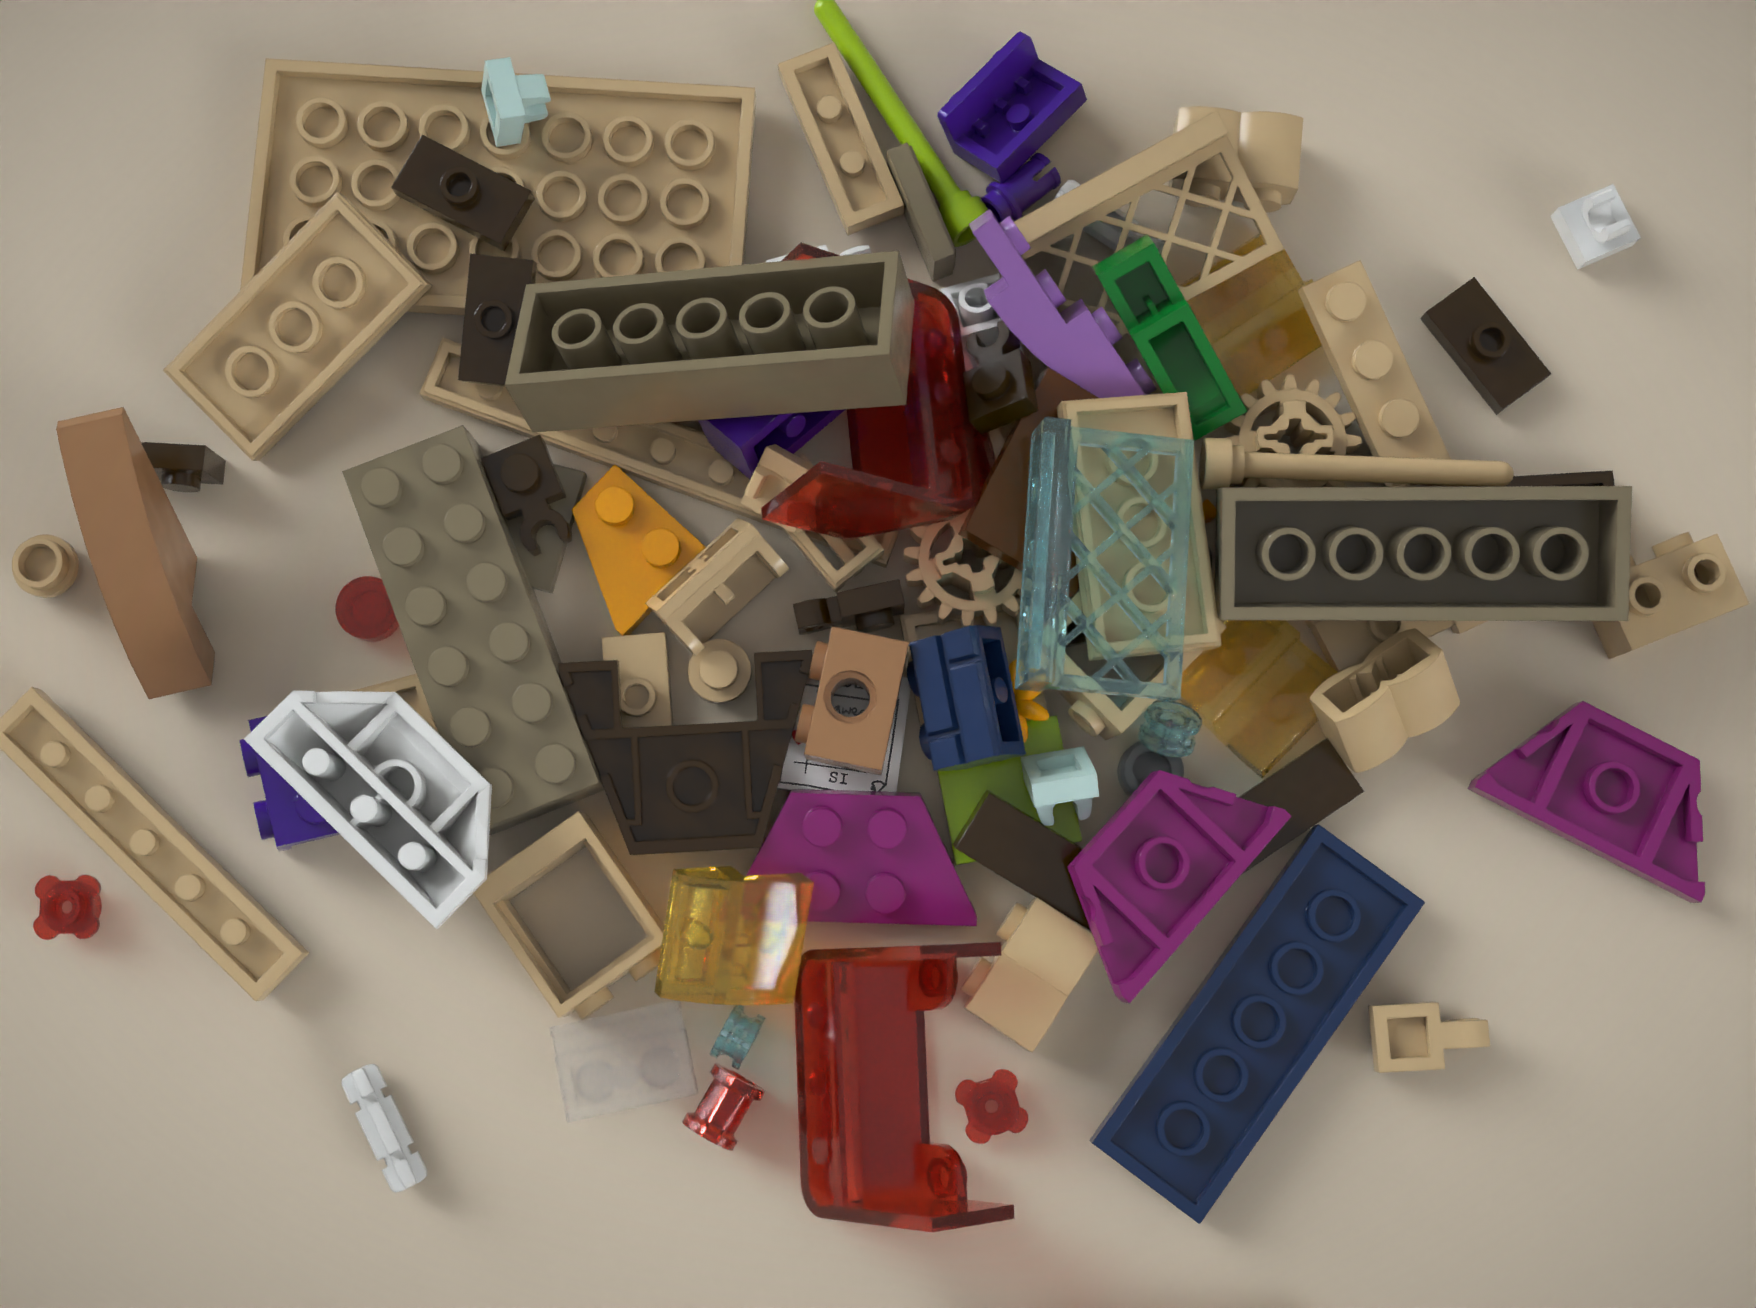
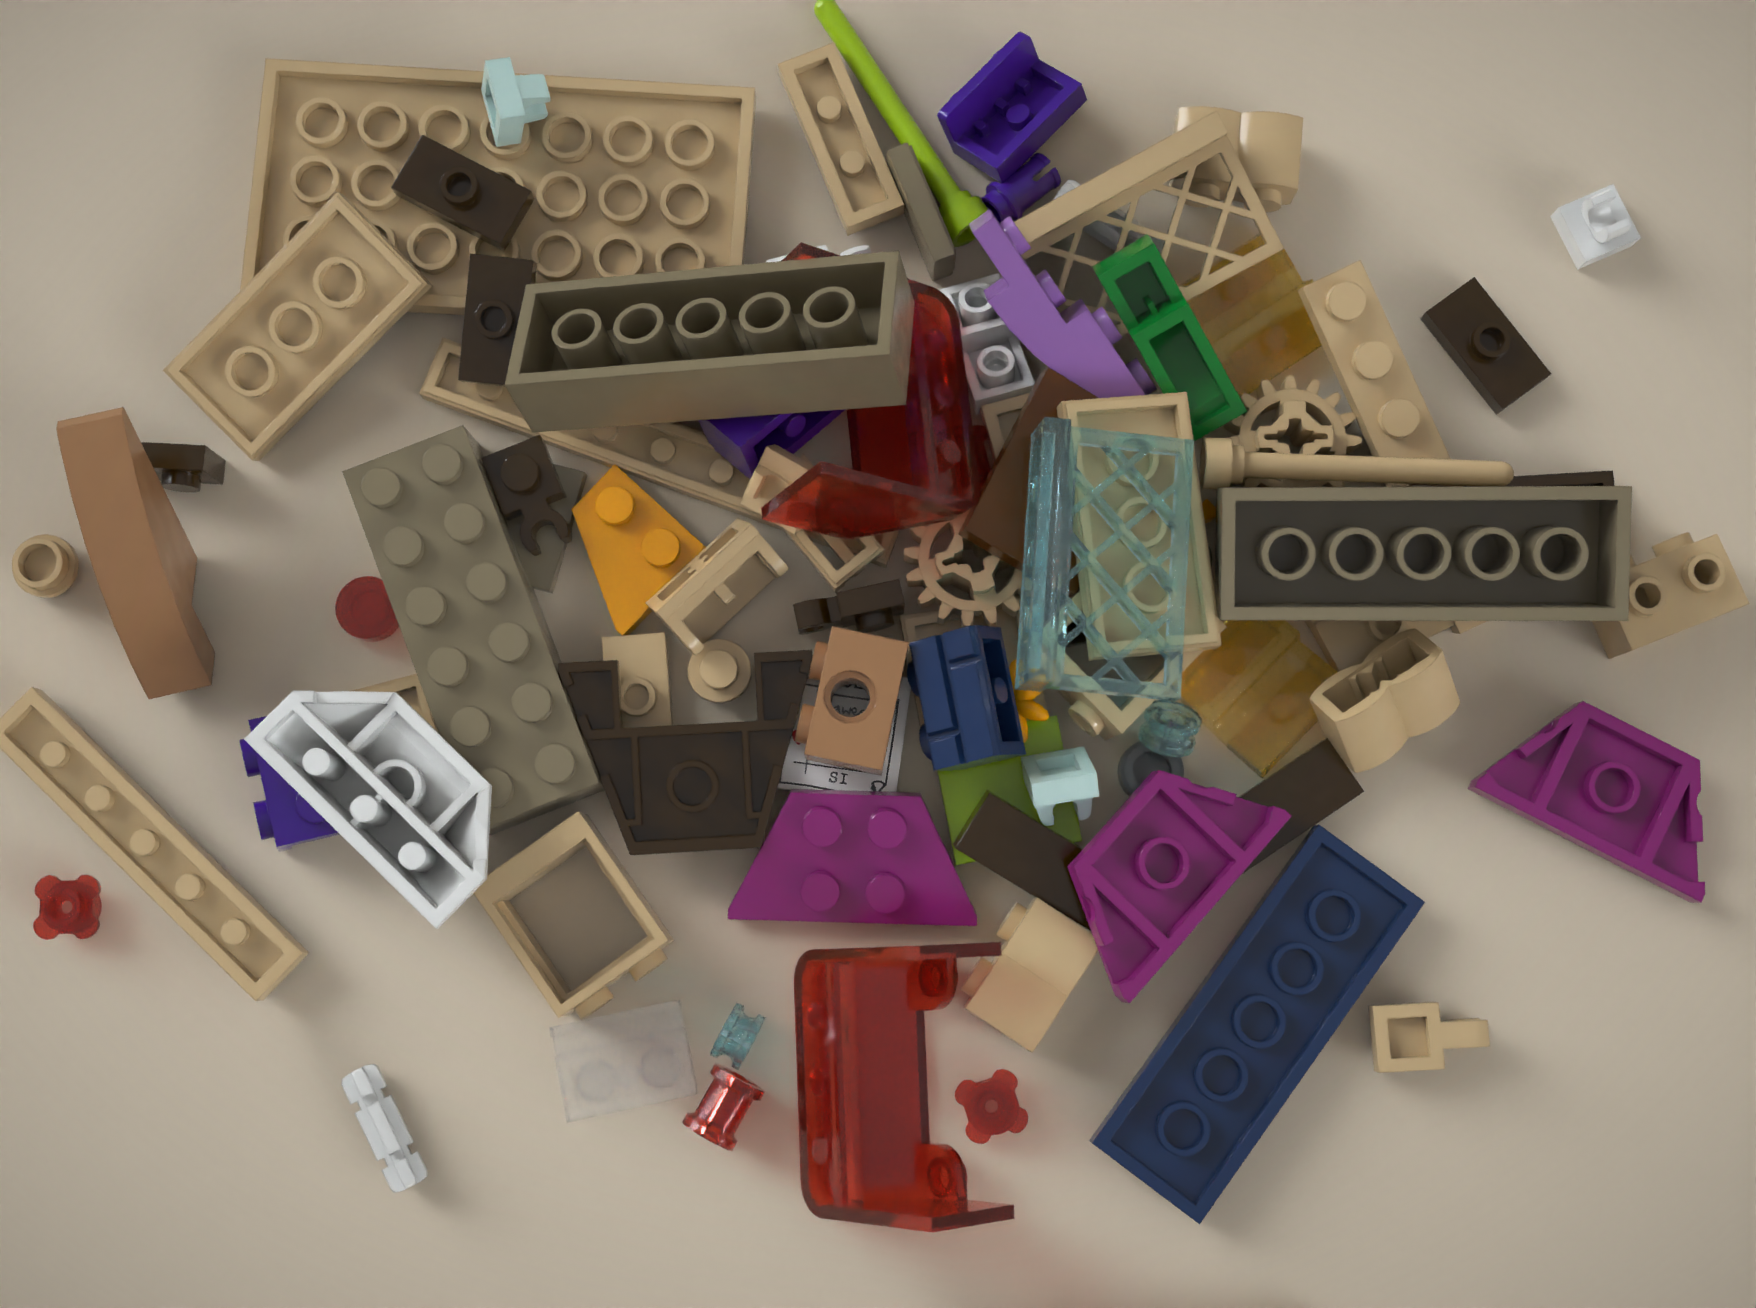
(733, 937): clear yellow slope -> none
(1002, 383): dark brown plate -> none

